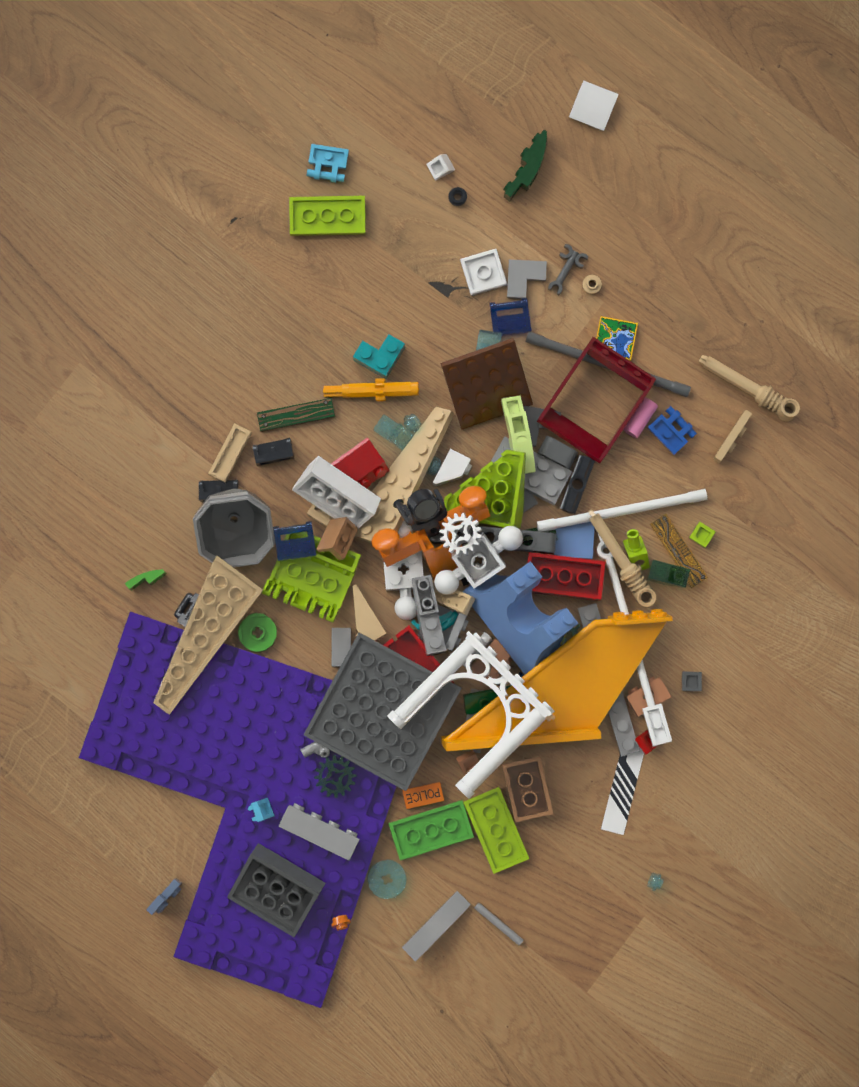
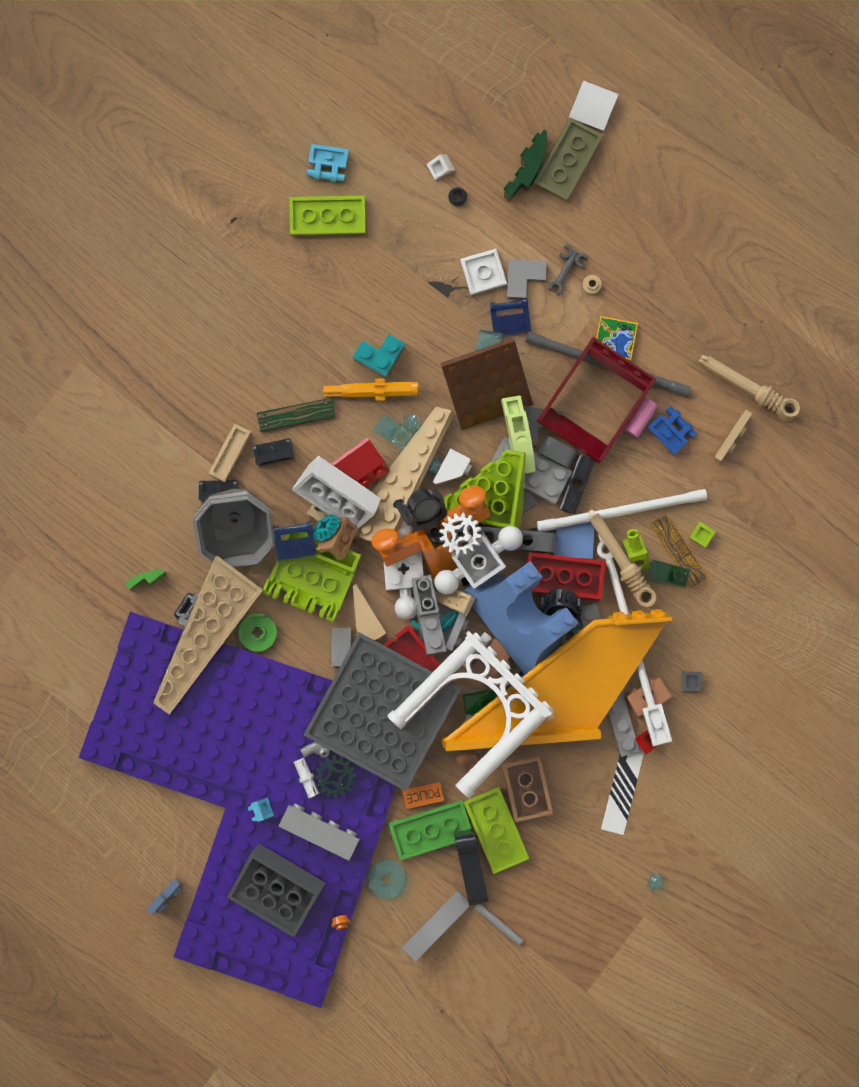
(306, 777): none -> white pin
(331, 524): none -> teal gear
(470, 866): none -> black beam
(561, 599): none -> black gear
(568, 159): none -> olive plate

